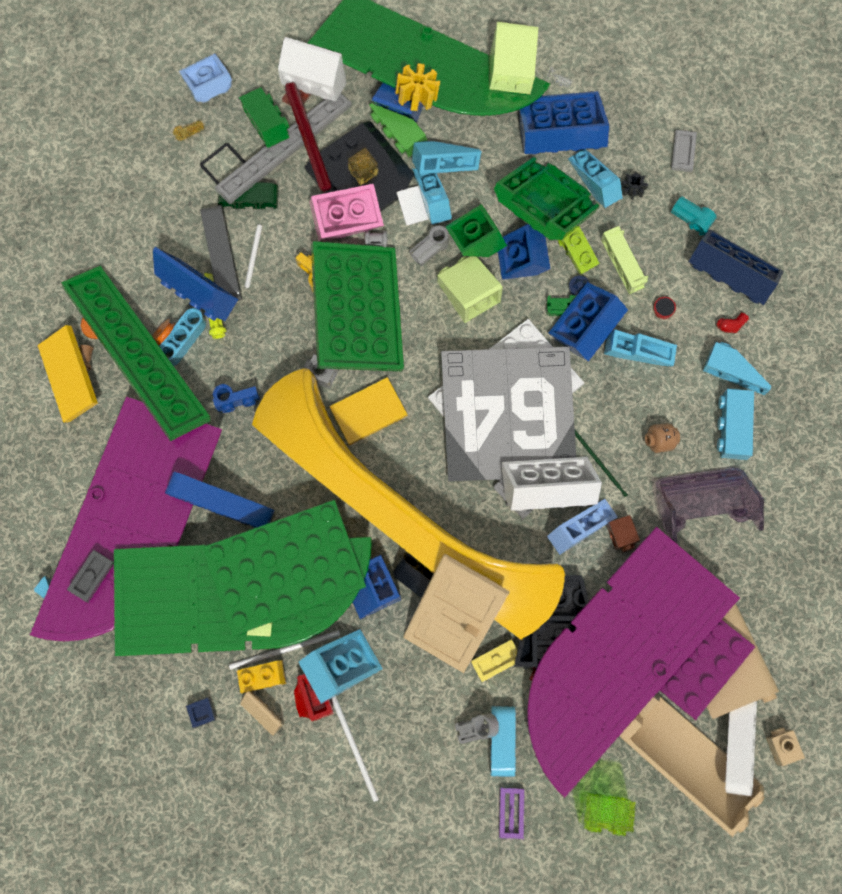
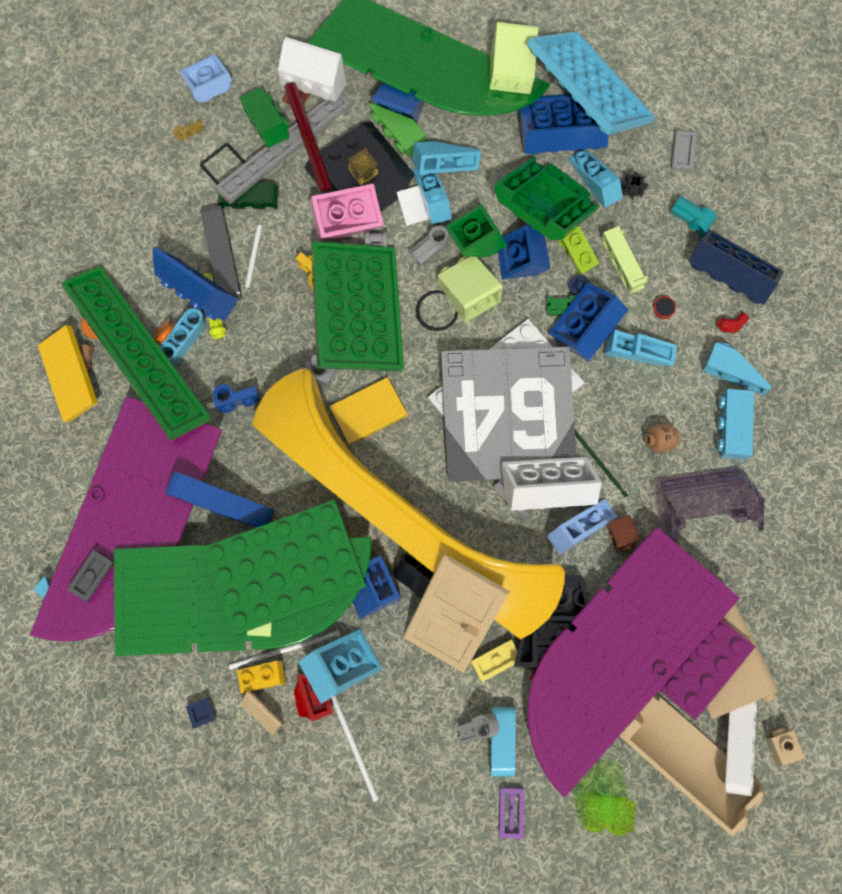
(417, 87): yellow gear -> none
(420, 319): none -> black piece
(591, 82): none -> medium azure plate

